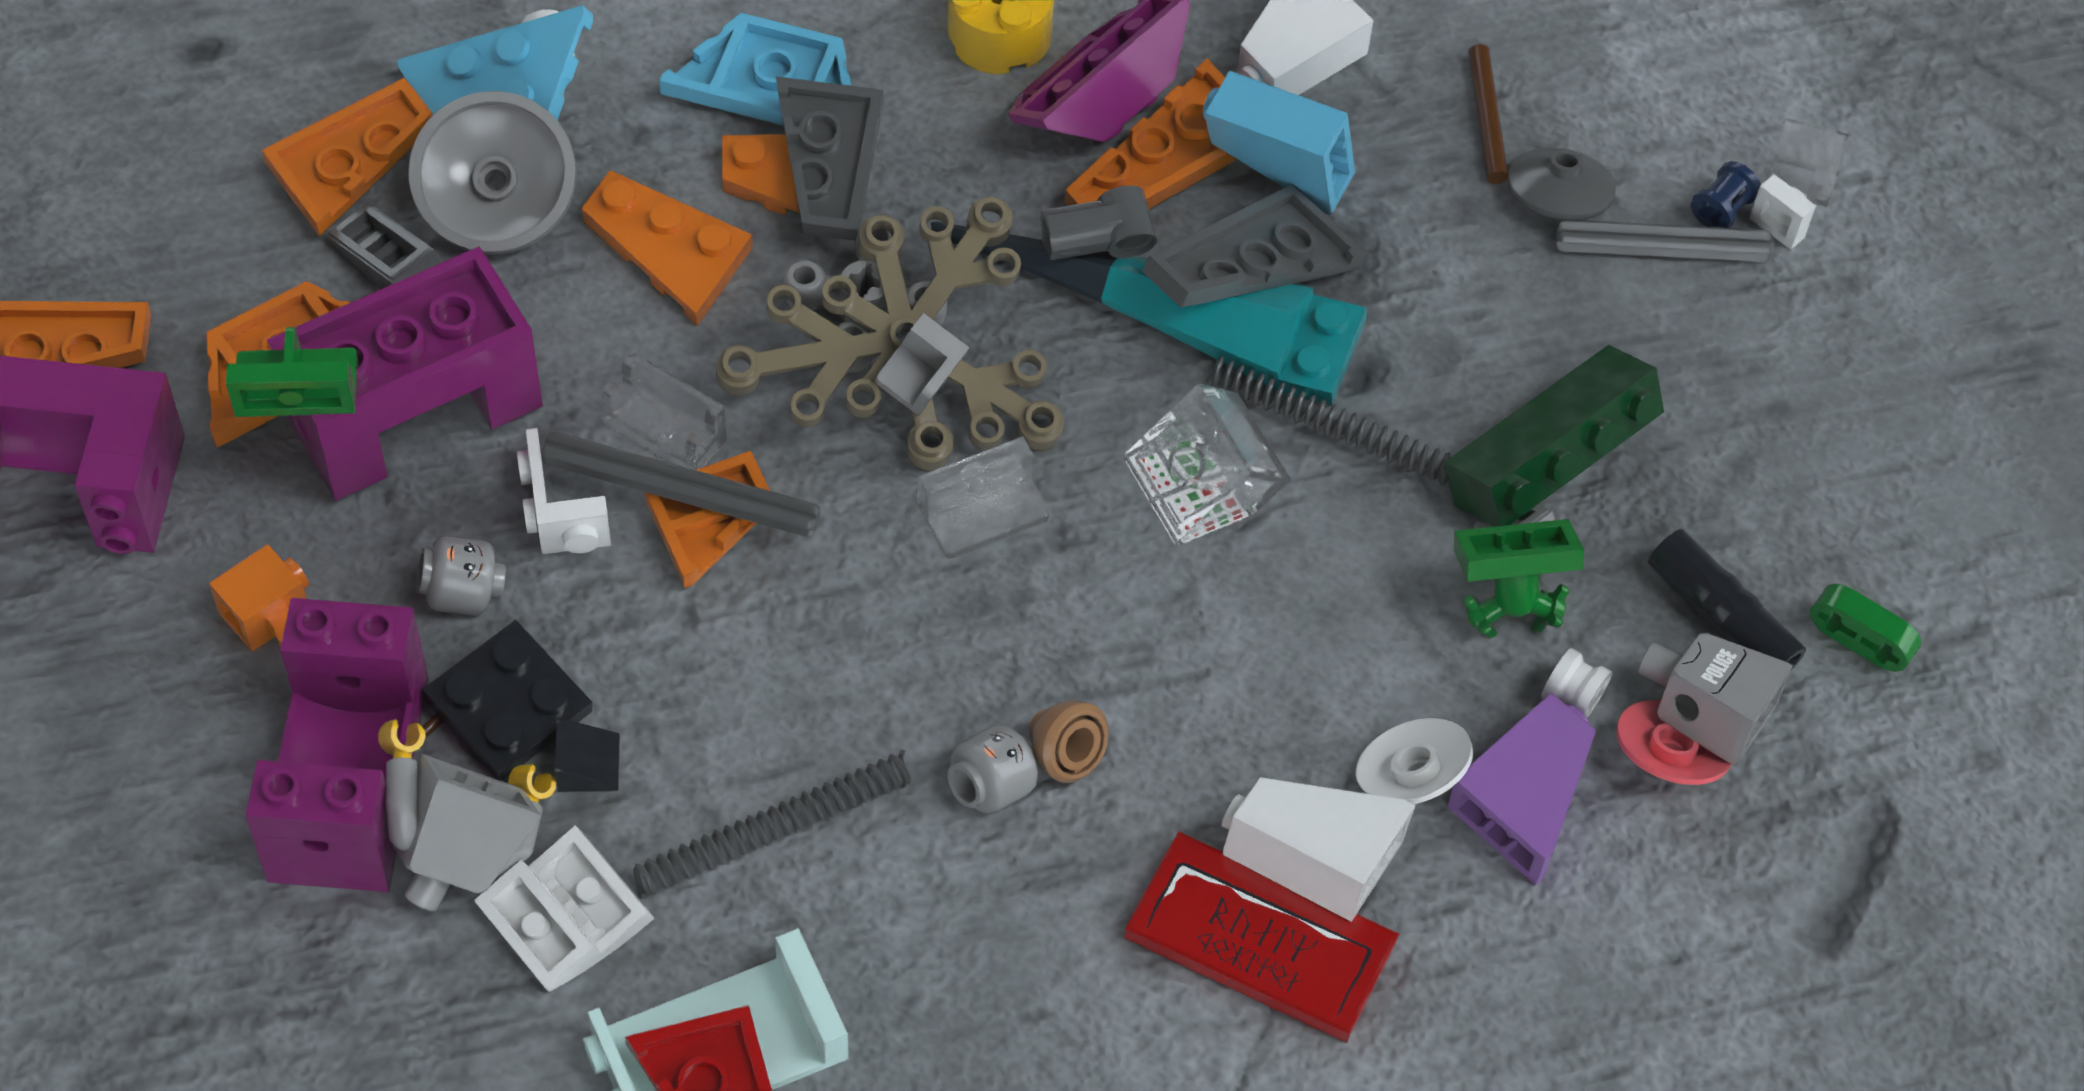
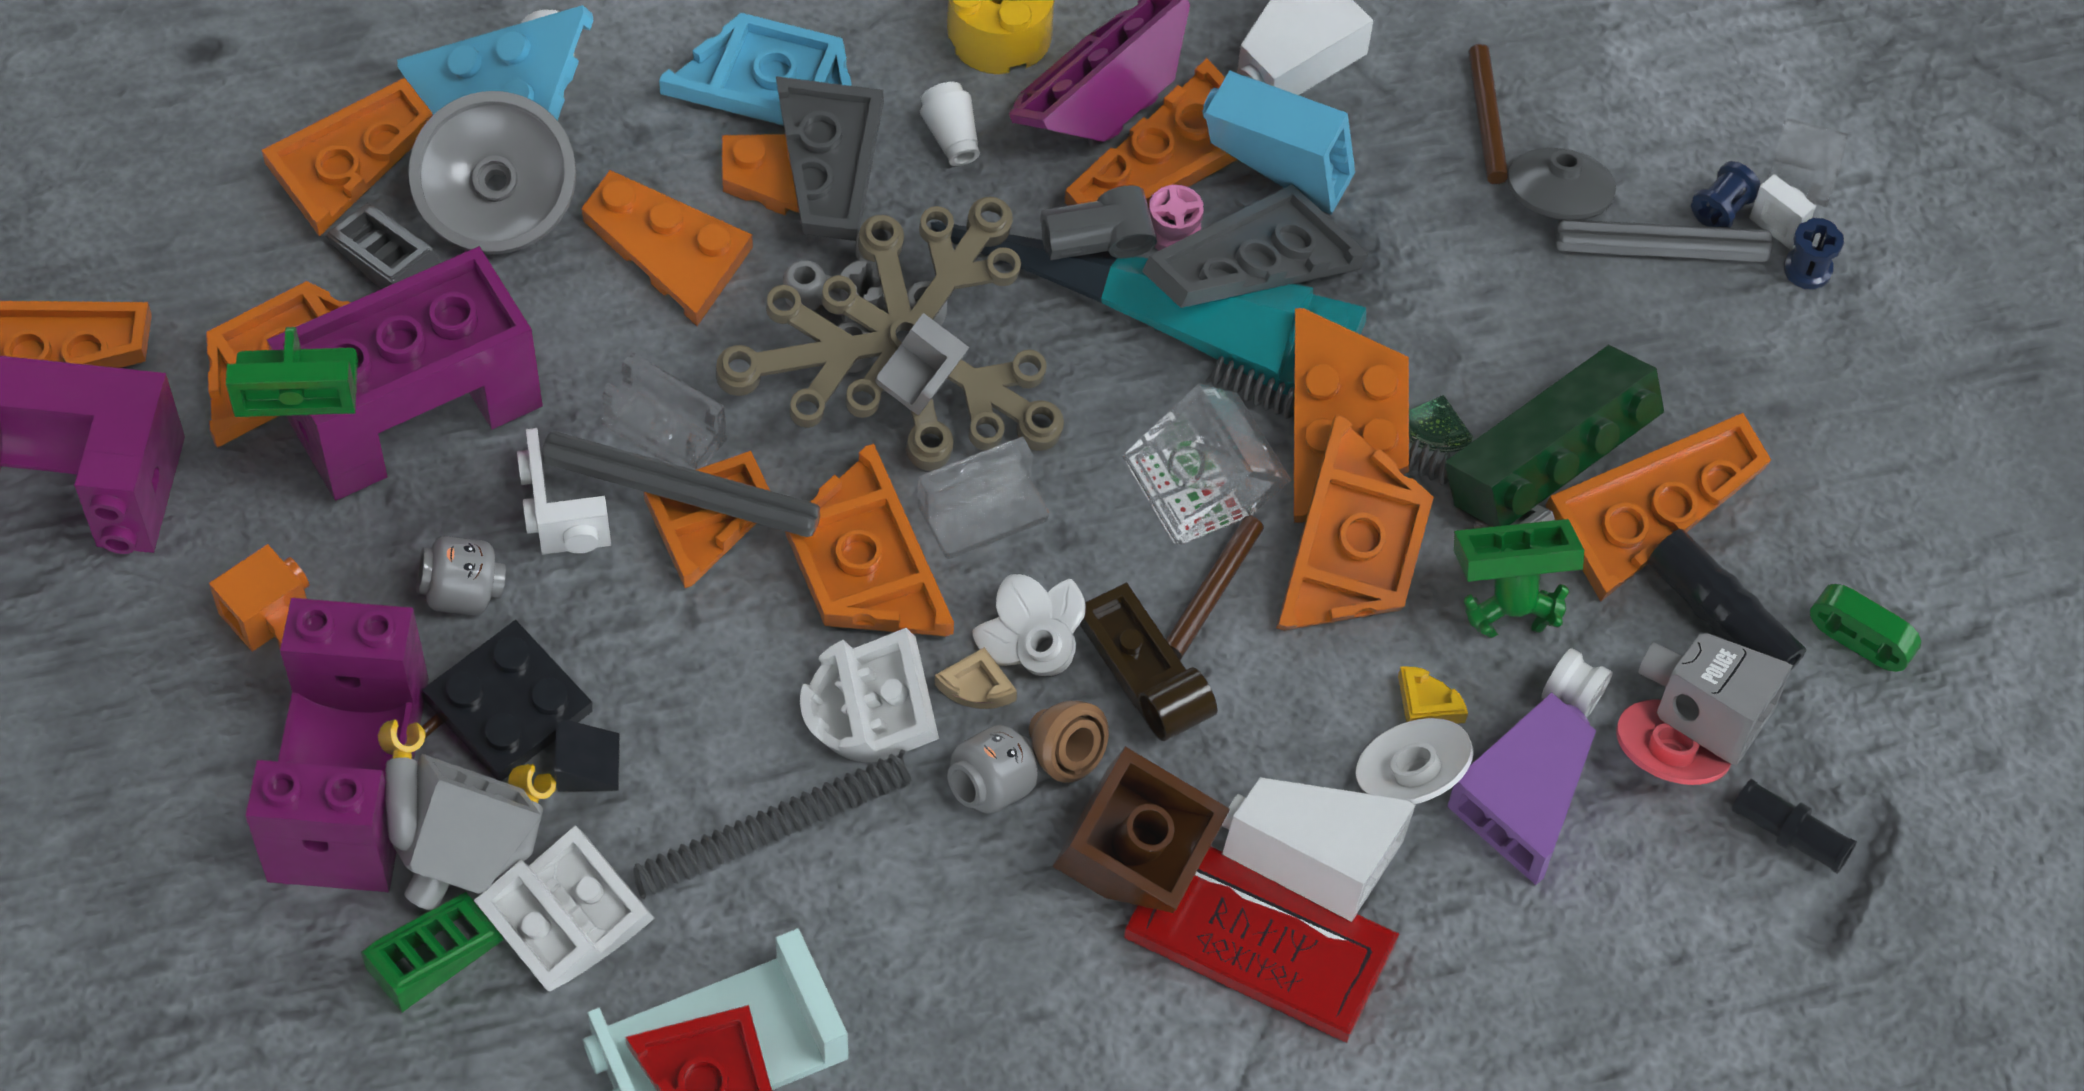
(426, 977): none -> green slope
(866, 558): none -> orange wing
(870, 699): none -> white slope
(951, 121): none -> white cone
(976, 682): none -> tan tile
(1027, 619): none -> white plate
(1141, 835): none -> reddish brown slope
(1146, 664): none -> dark brown plate
(1175, 204): none -> bright pink wheel
(1214, 585): none -> reddish brown bar
(1348, 378): none -> orange wing
(1356, 536): none -> orange wing
(1429, 697): none -> yellow tile
(1439, 426): none -> clear green tile
(1644, 501): none -> orange wing
(1794, 826): none -> black pin
(1799, 258): none -> dark blue bush

